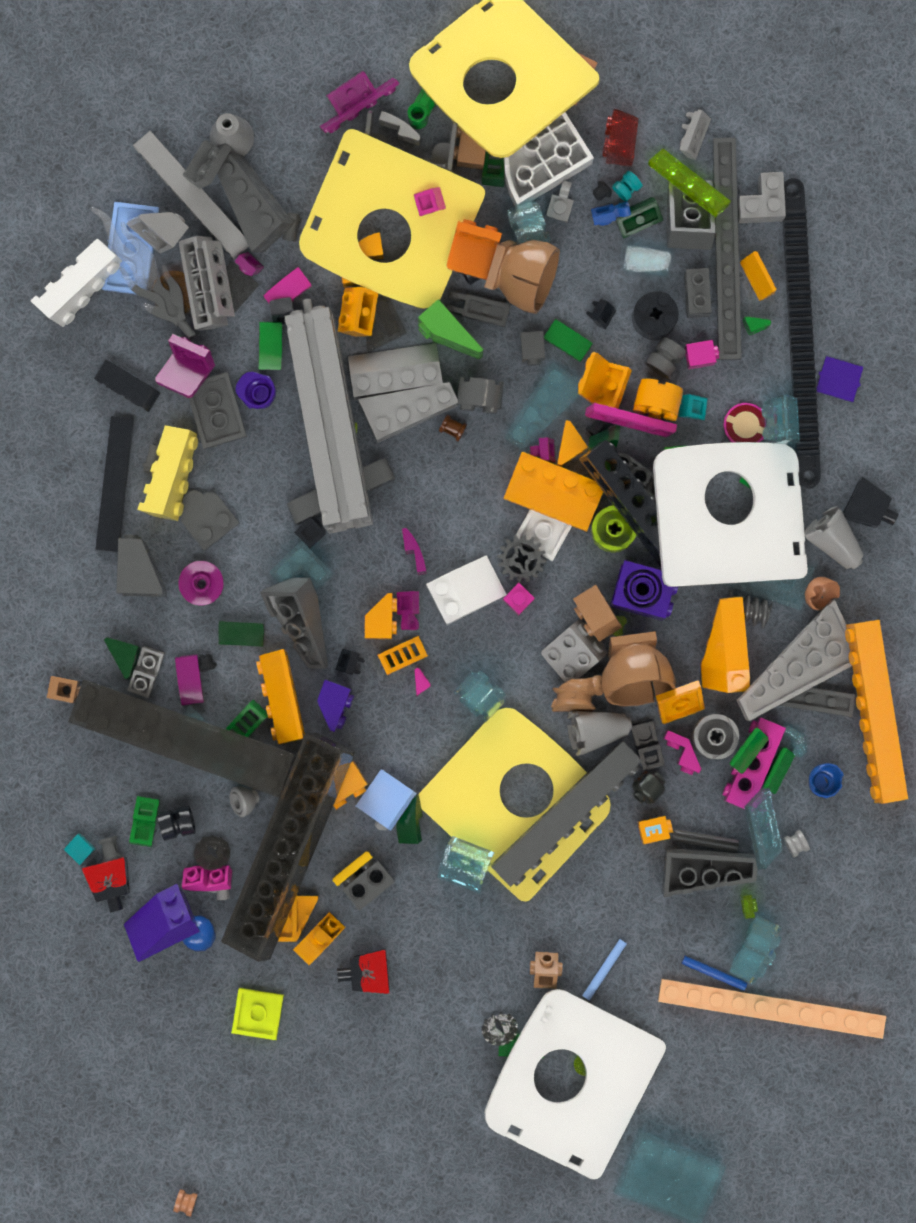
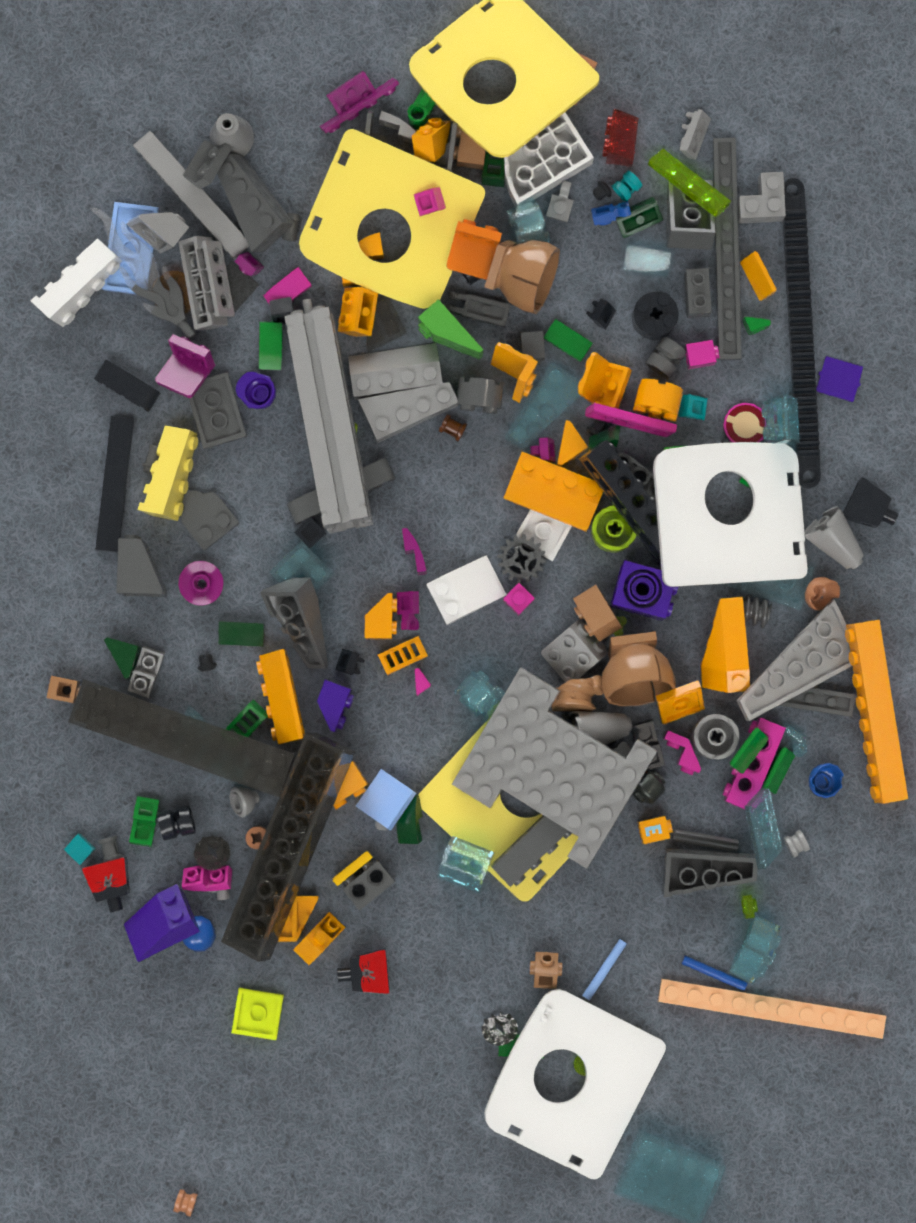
(189, 679): magenta slope -> none
(258, 833): none -> nougat wheel
(431, 140): none -> light orange slope
(518, 366): none -> light orange bracket
(552, 766): none -> light grey piece

